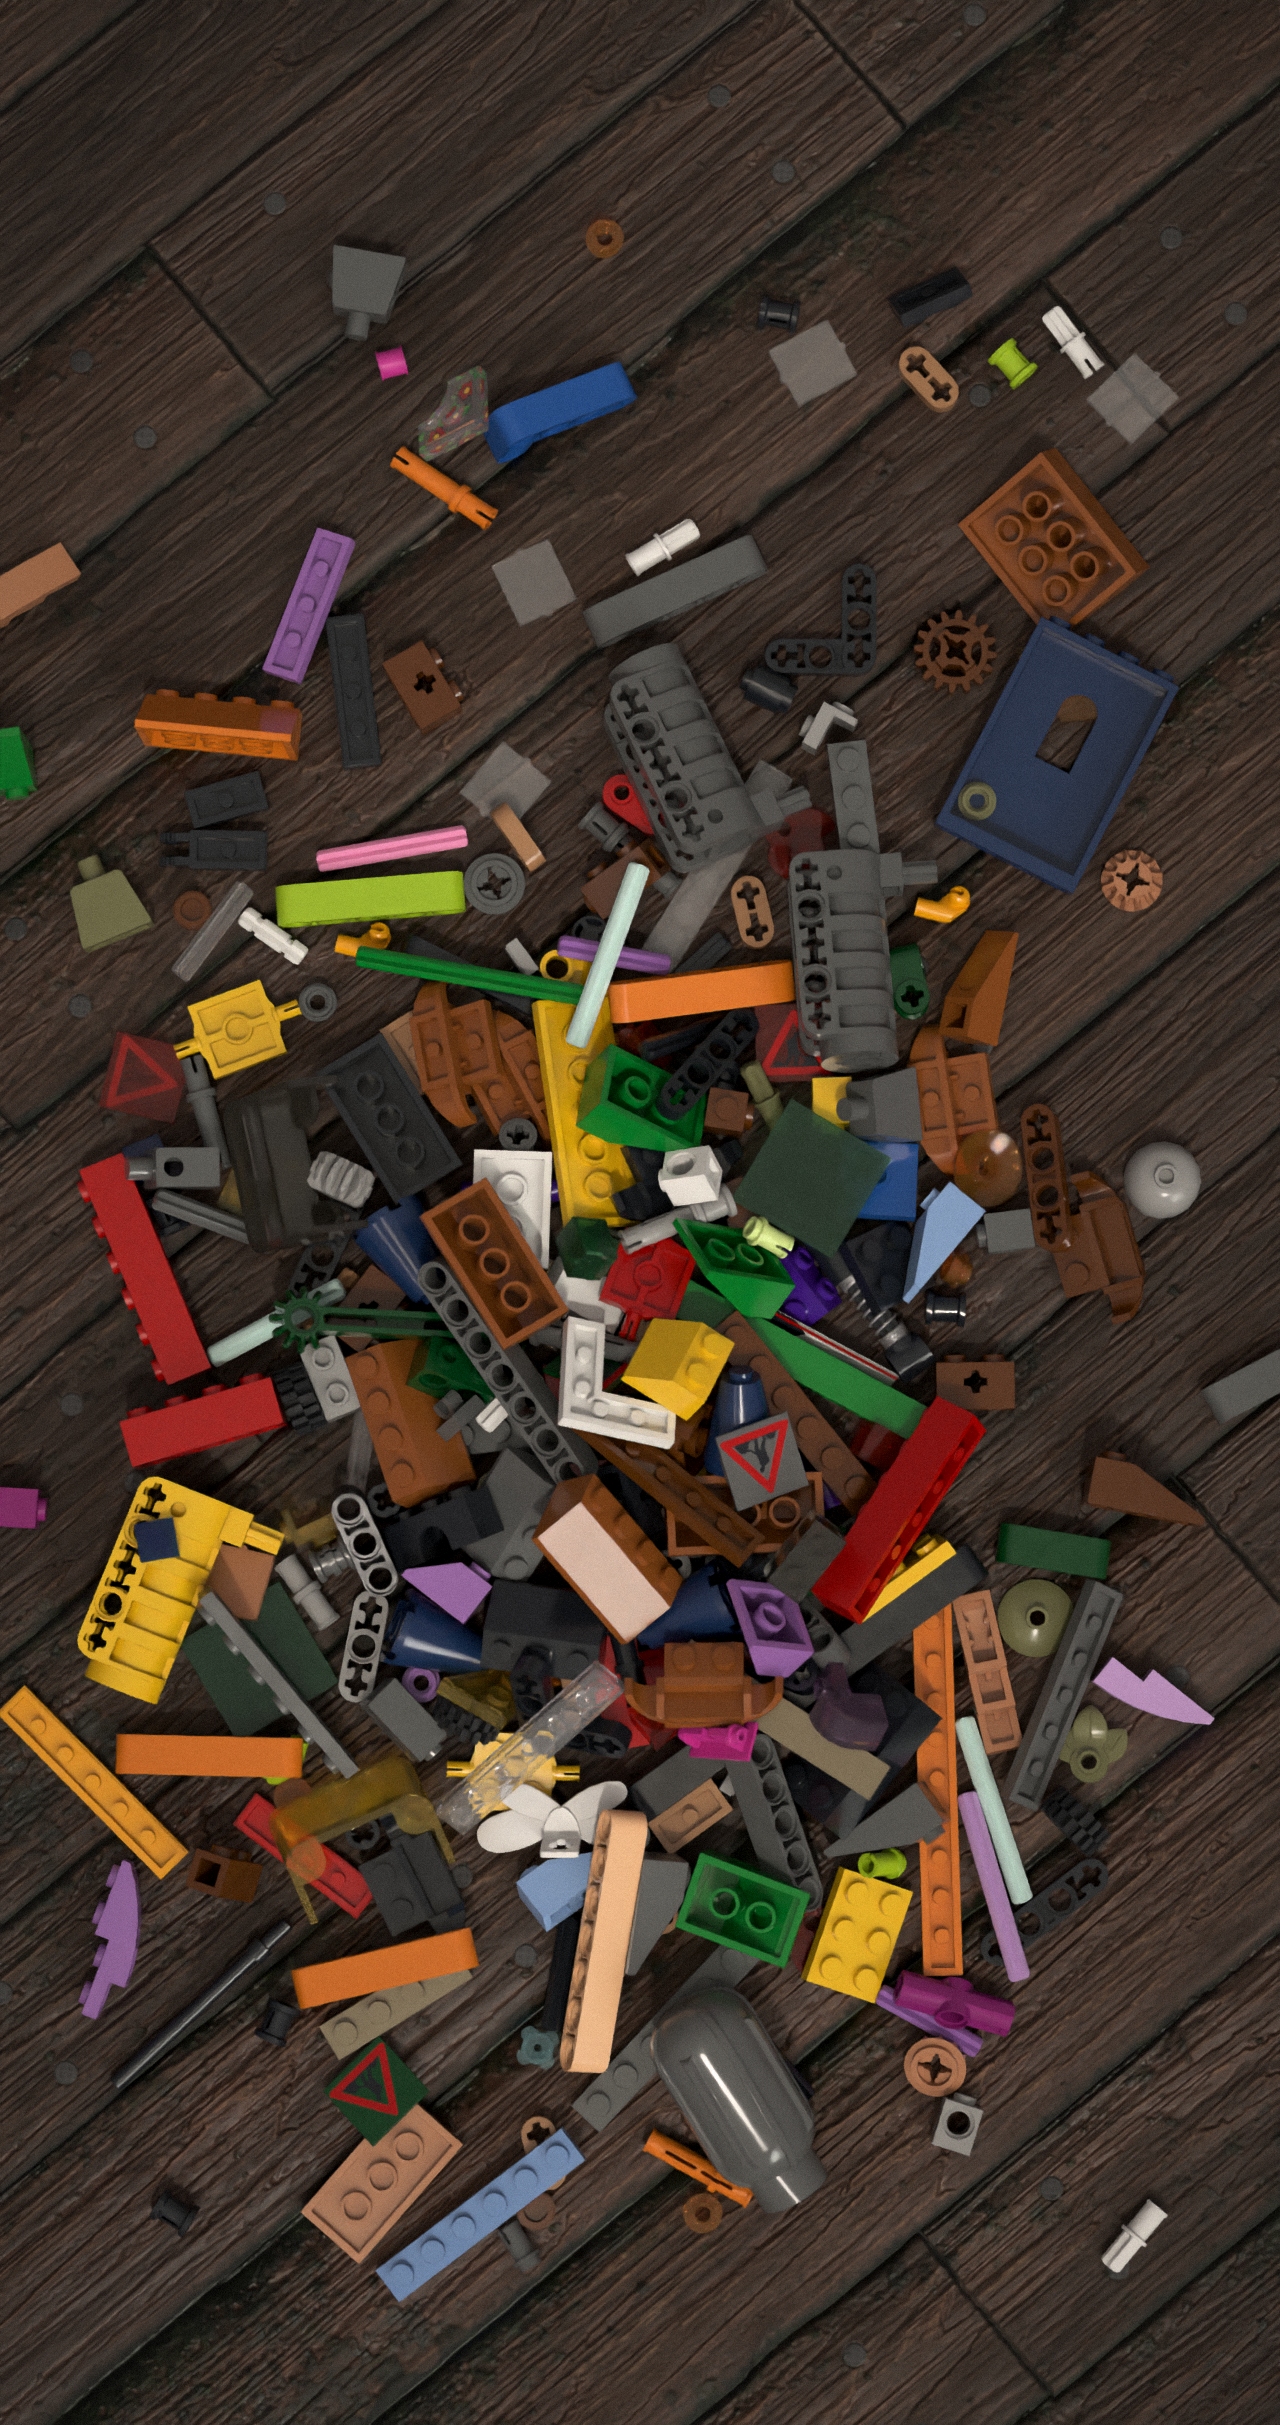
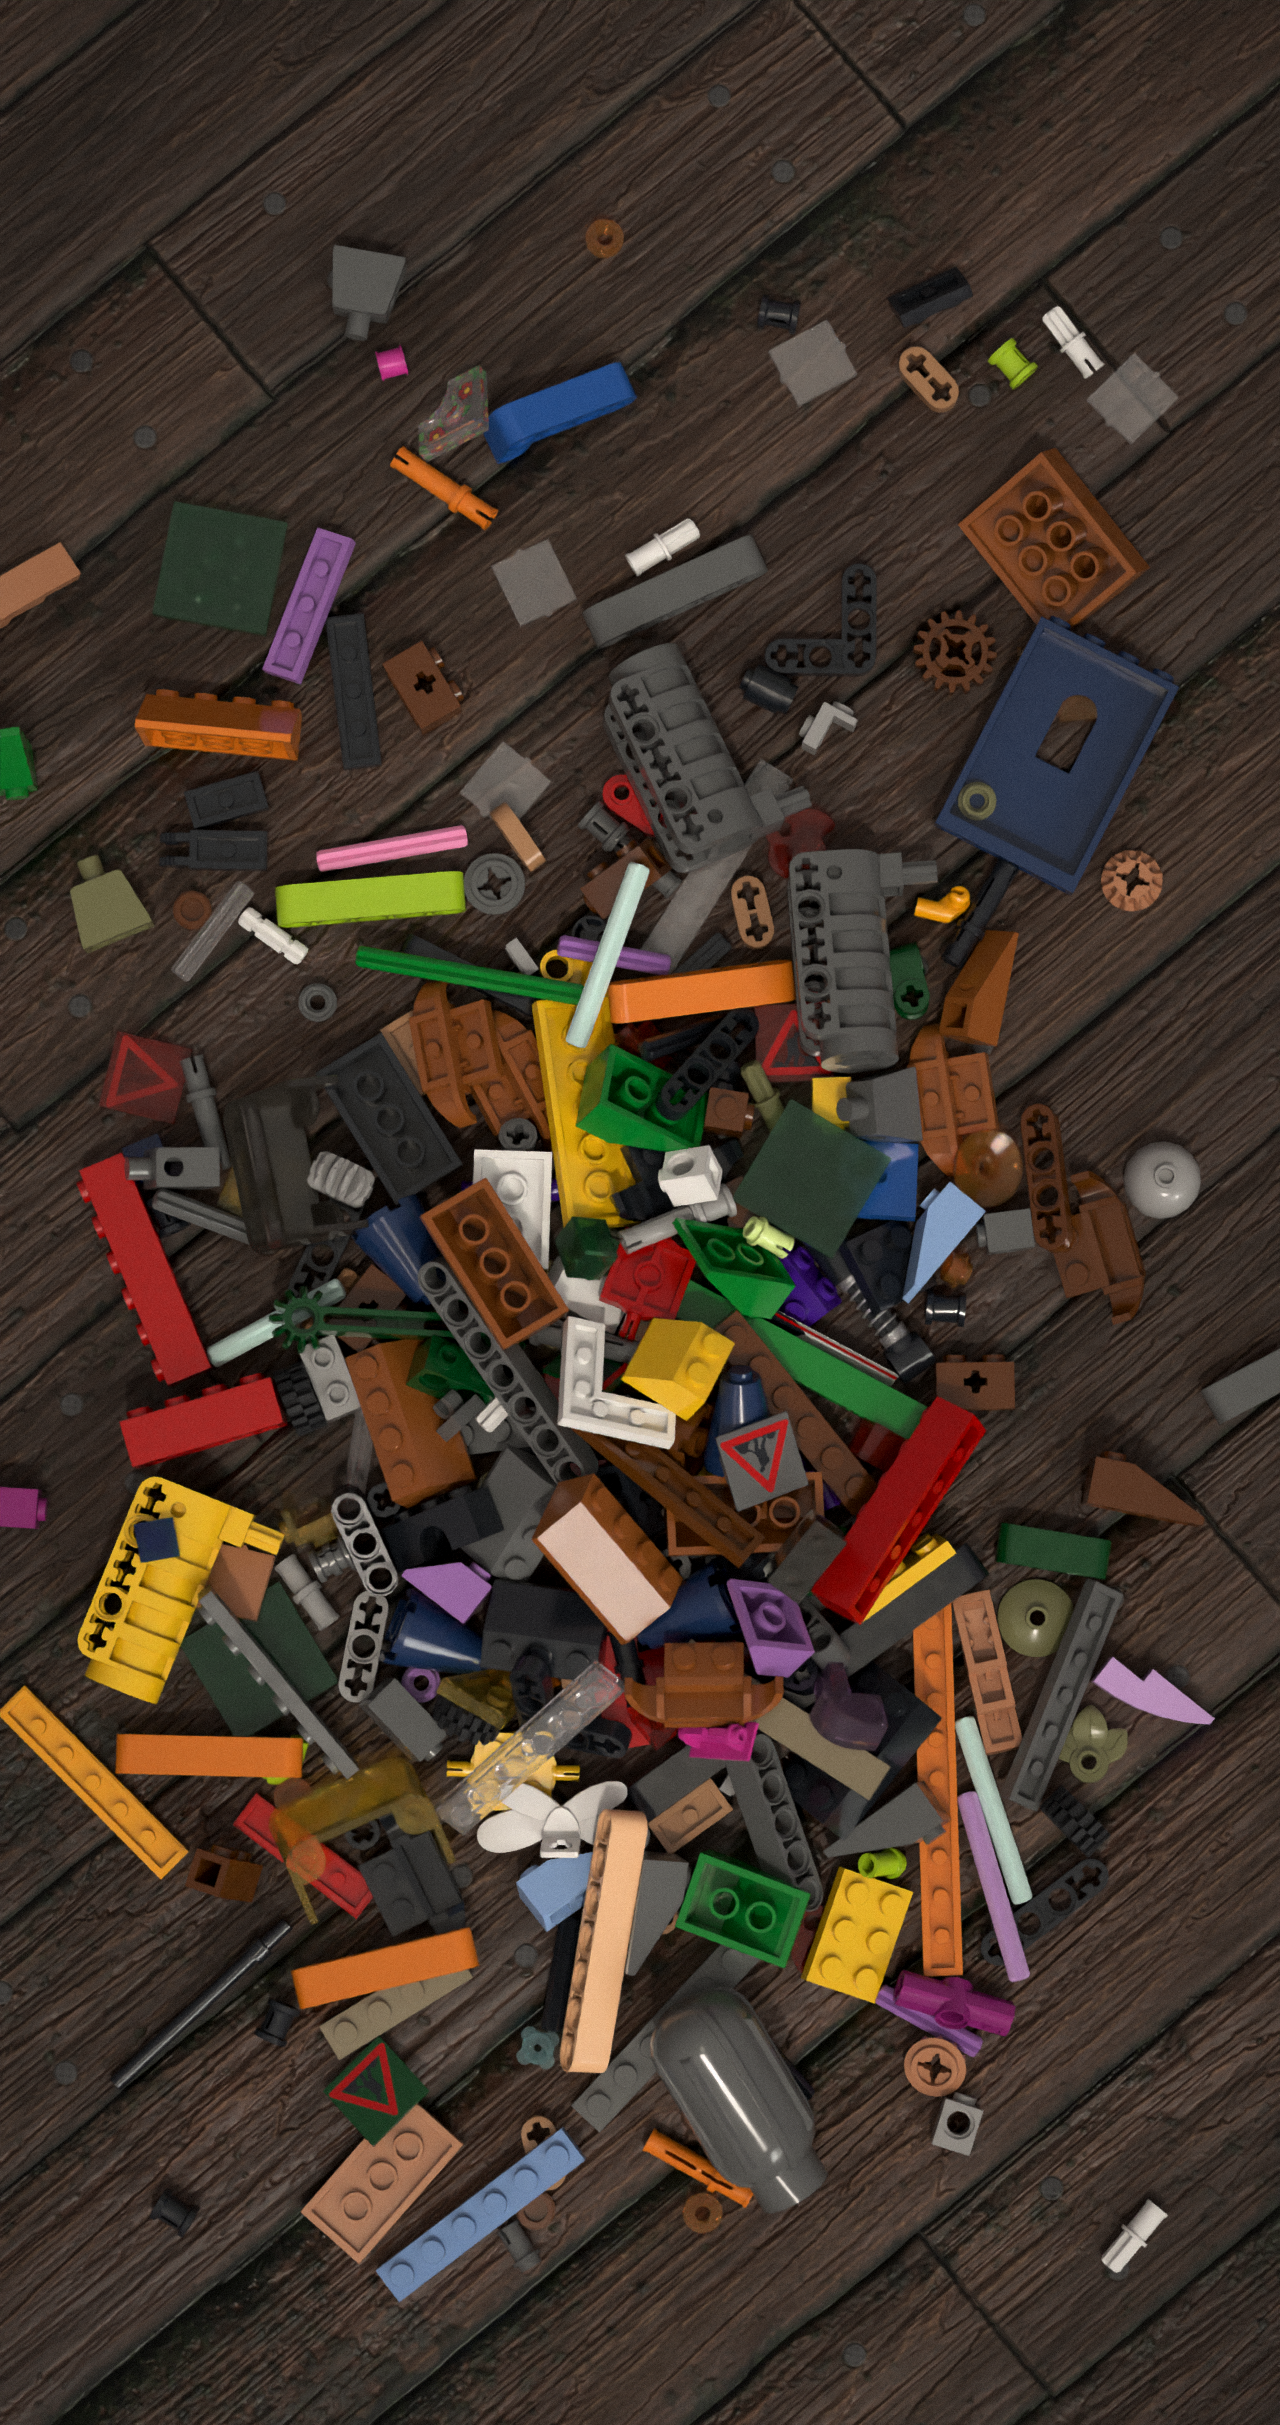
(121, 1924): medium lavender slope -> none
(220, 569): none -> clear green plate
(237, 1029): yellow plate -> none
(376, 937): light orange arm -> none
(852, 796): dark grey brick -> none
(971, 927): none -> black pin

